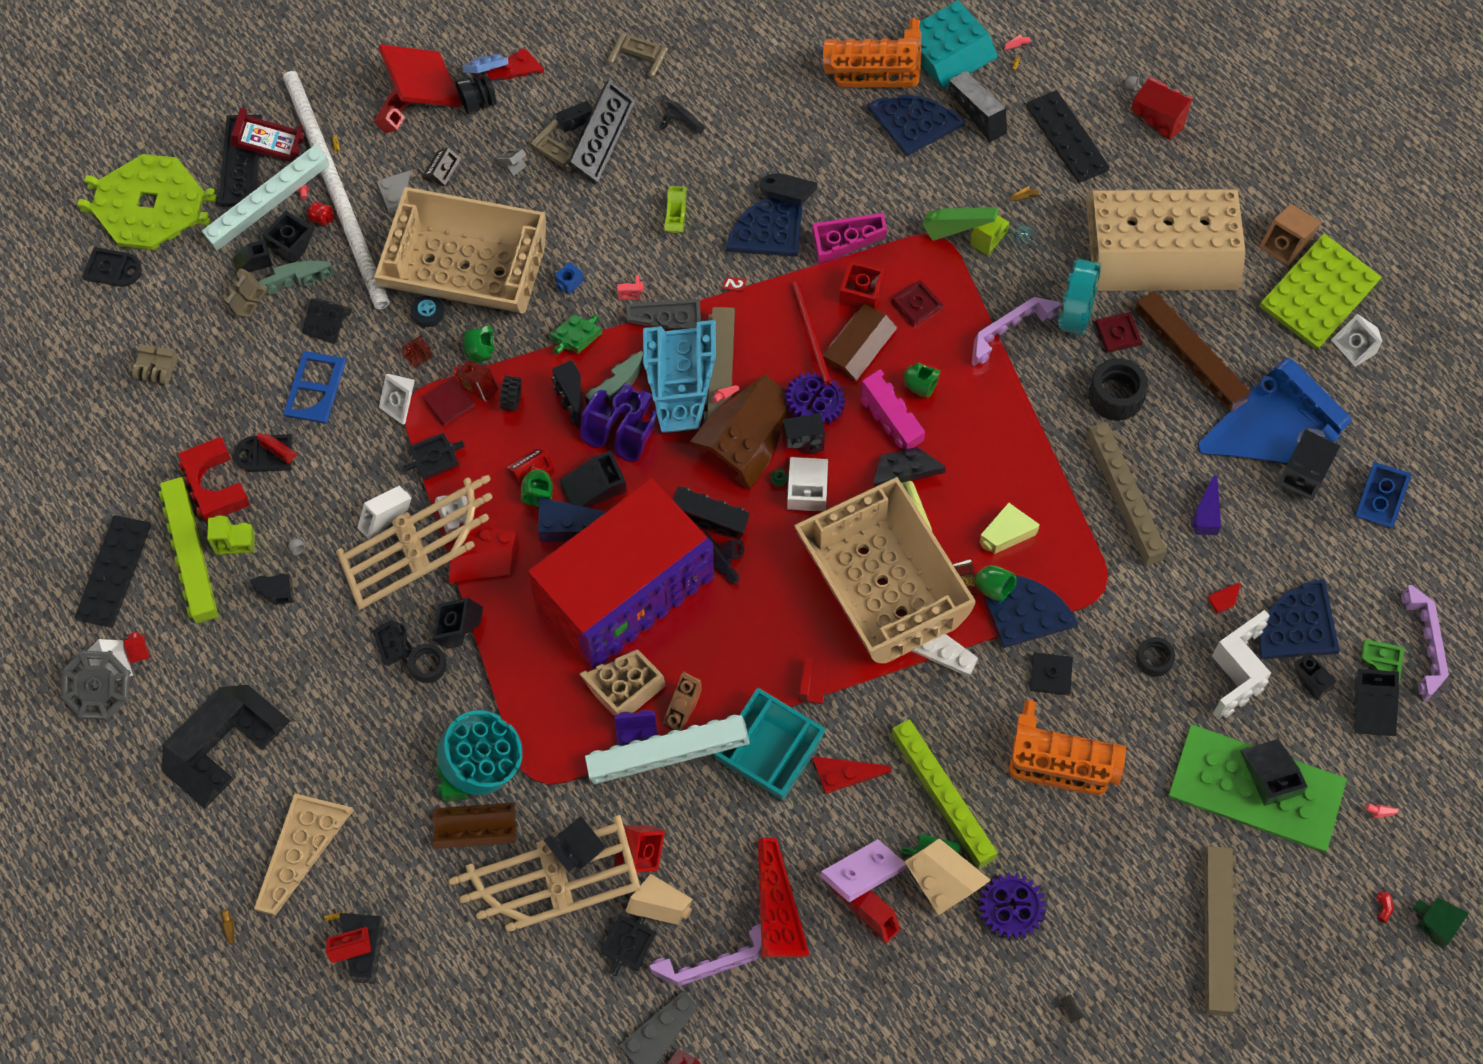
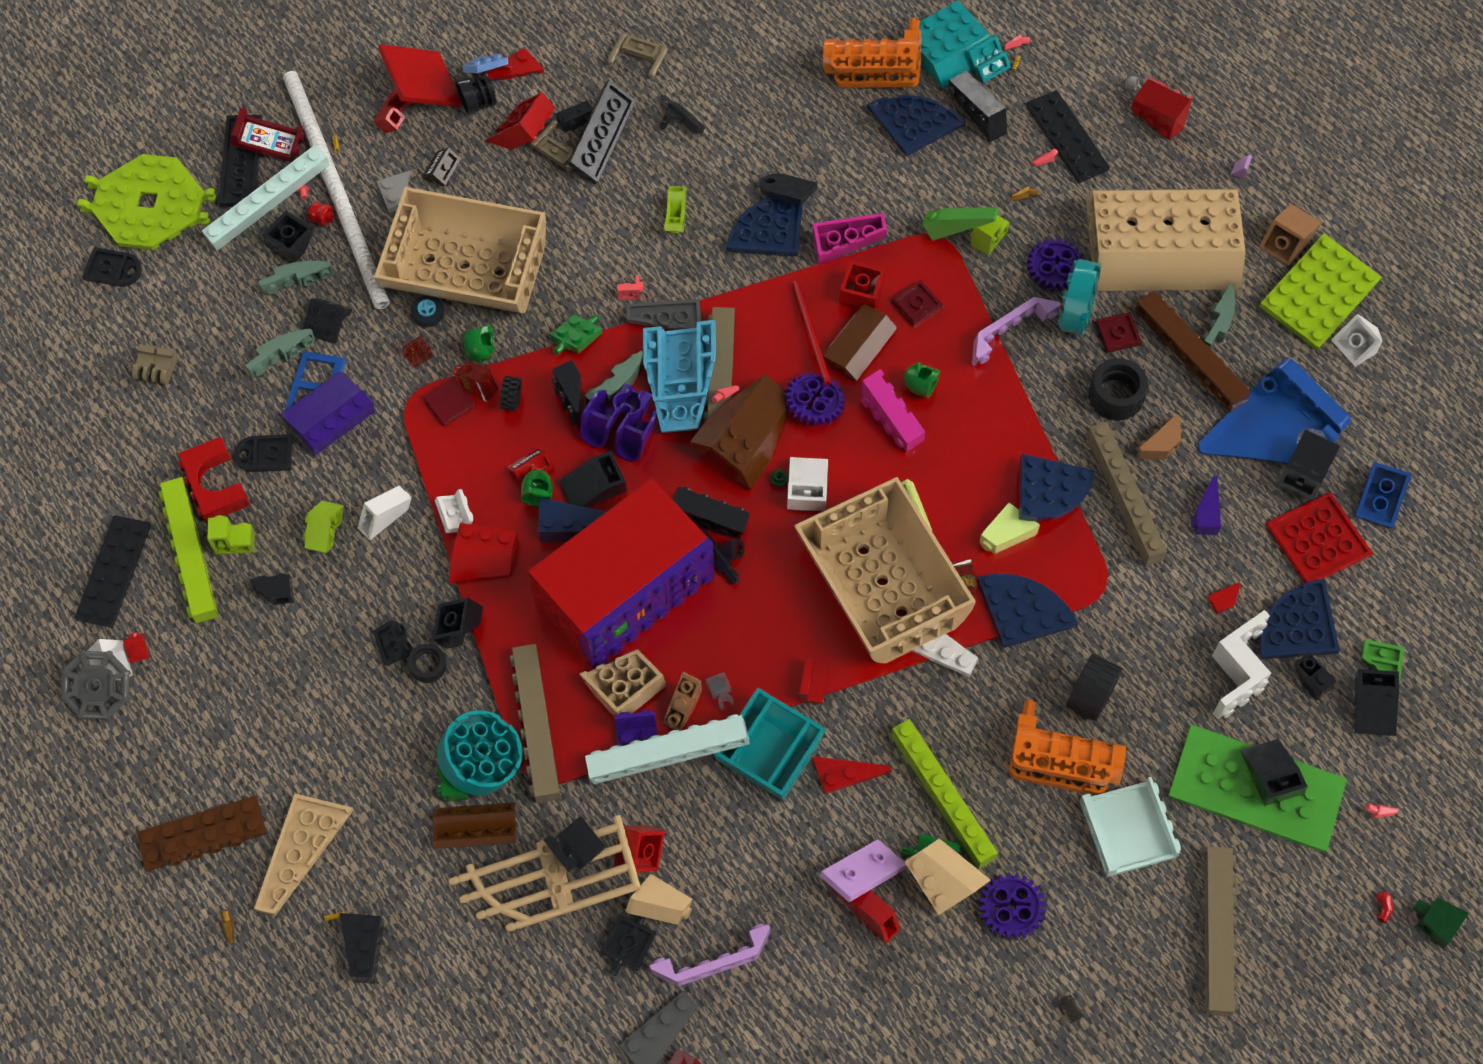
(186, 750): black slope -> none
(201, 833): none -> reddish brown plate
(244, 298): dark tan legs -> none
(253, 257): black slope -> none
(276, 447): red slope -> none
(284, 346): none -> sand green slope
(296, 546): light grey hinge -> none
(321, 526): none -> lime brick
(328, 412): none -> dark purple slope
(348, 945): red slope -> none
(396, 396): white slope -> none
(411, 544): tan piece -> none
(434, 456): black plate -> none
(512, 160): light grey slope -> none
(523, 122): none -> red wedge
(536, 724): none -> dark tan brick
(570, 272): blue brick -> none
(720, 688): none -> clear light blue plate
(734, 283): red sticker -> none
(780, 922): red wing -> none
(804, 433): black slope -> none
(907, 466): black wing -> none
(988, 58): none -> teal slope
(991, 581): green piece -> none
(1024, 231): clear light blue tile -> none
(1045, 158): none -> coral bar
(1050, 488): none -> dark blue plate
(1051, 674): black plate -> none
(1054, 264): none -> dark purple gear
(1094, 687): none -> black tyre
(1130, 827): none -> light aqua panel
(1153, 670): black tyre -> none
(1162, 441): none -> medium nougat slope
(1221, 317): none -> sand green slope
(1241, 166): none -> lavender slope
(1318, 539): none -> red tile
(1417, 600): lavender slope -> none

